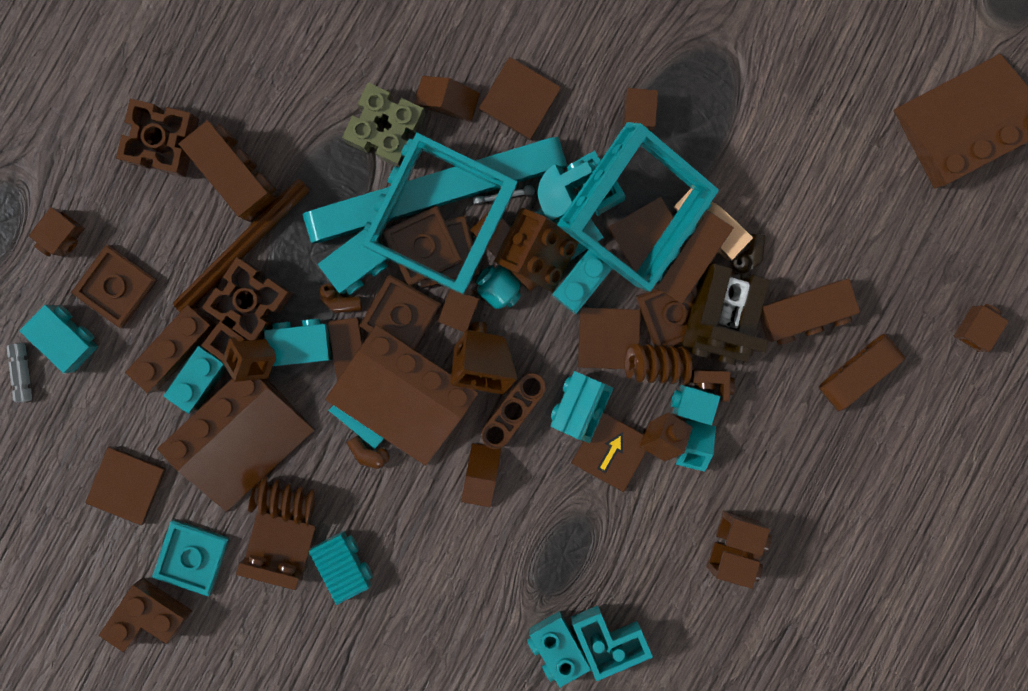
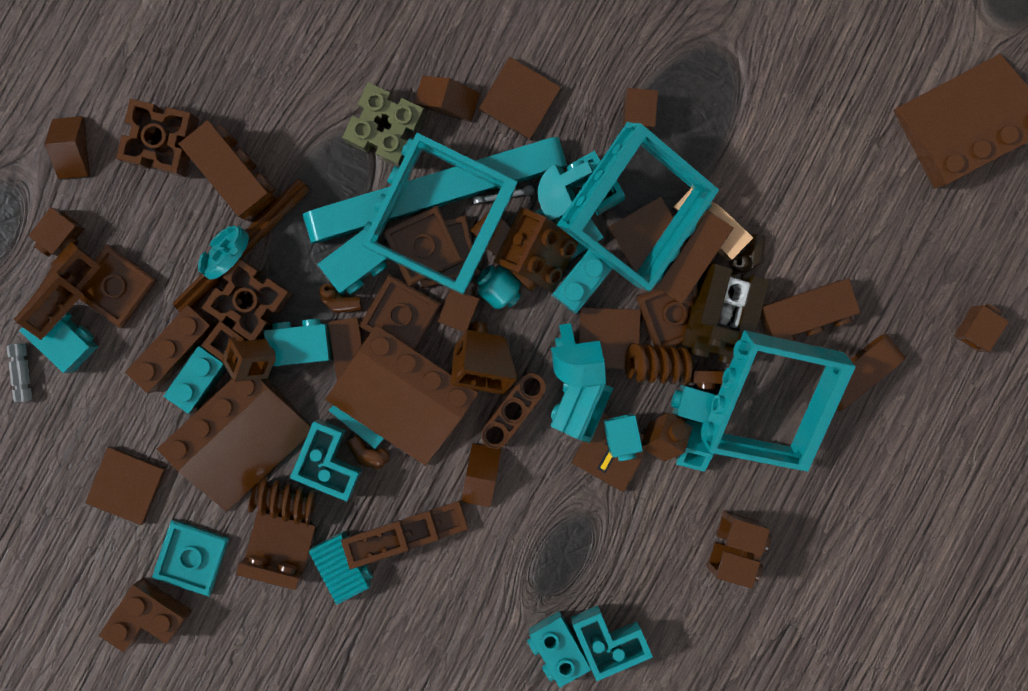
(58, 291): none -> reddish brown slope
(68, 147): none -> reddish brown slope
(225, 252): none -> teal tile
(318, 464): none -> teal brick
(404, 534): none -> reddish brown slope
(577, 363): none -> teal brick
(623, 436): none -> teal brick
(815, 420): none -> teal window

